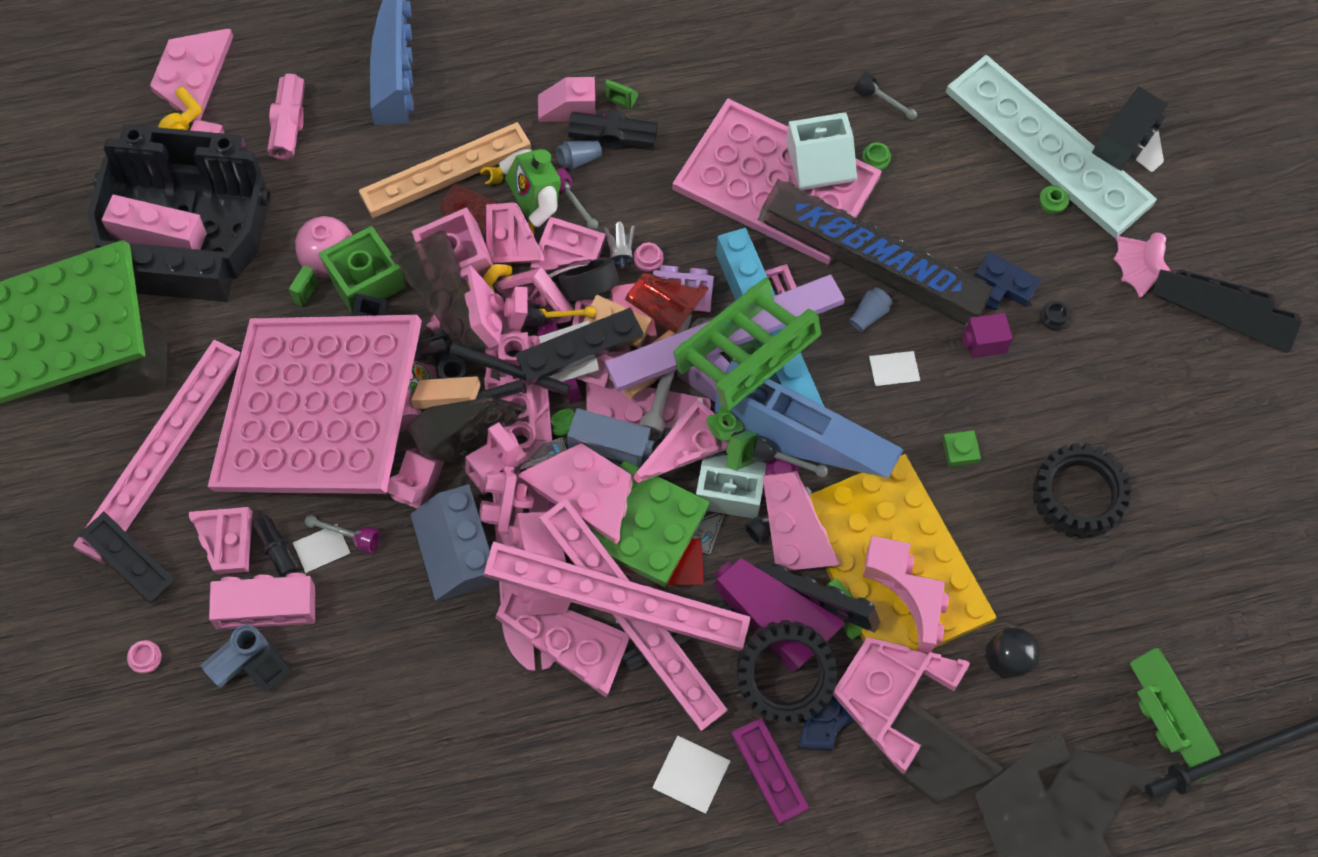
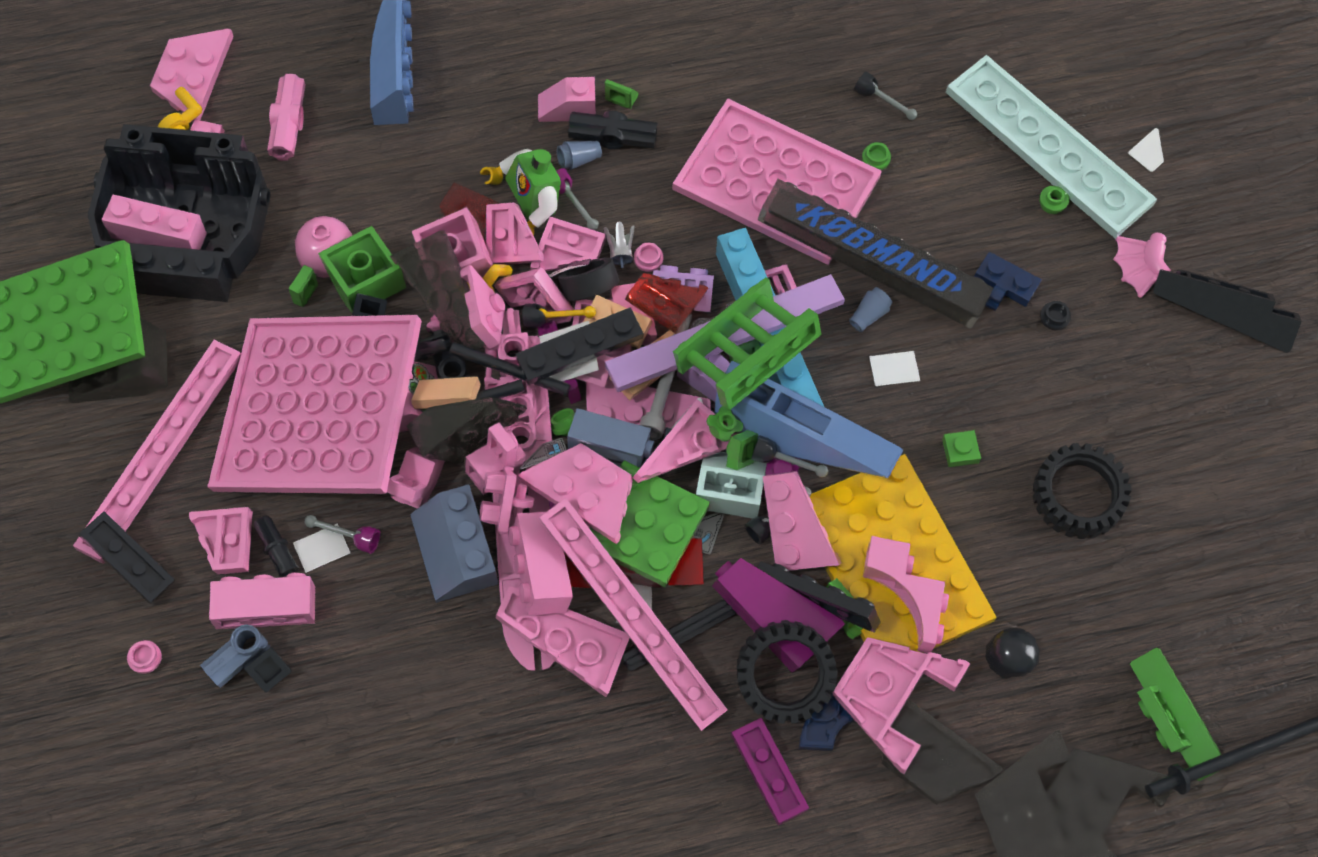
(443, 170): light nougat plate -> none
(516, 308): bright pink plate -> none
(616, 596): bright pink plate -> none
(691, 774): white sticker -> none
(822, 151): light aqua slope -> none
(987, 335): magenta brick -> none
(1131, 129): black brick -> none

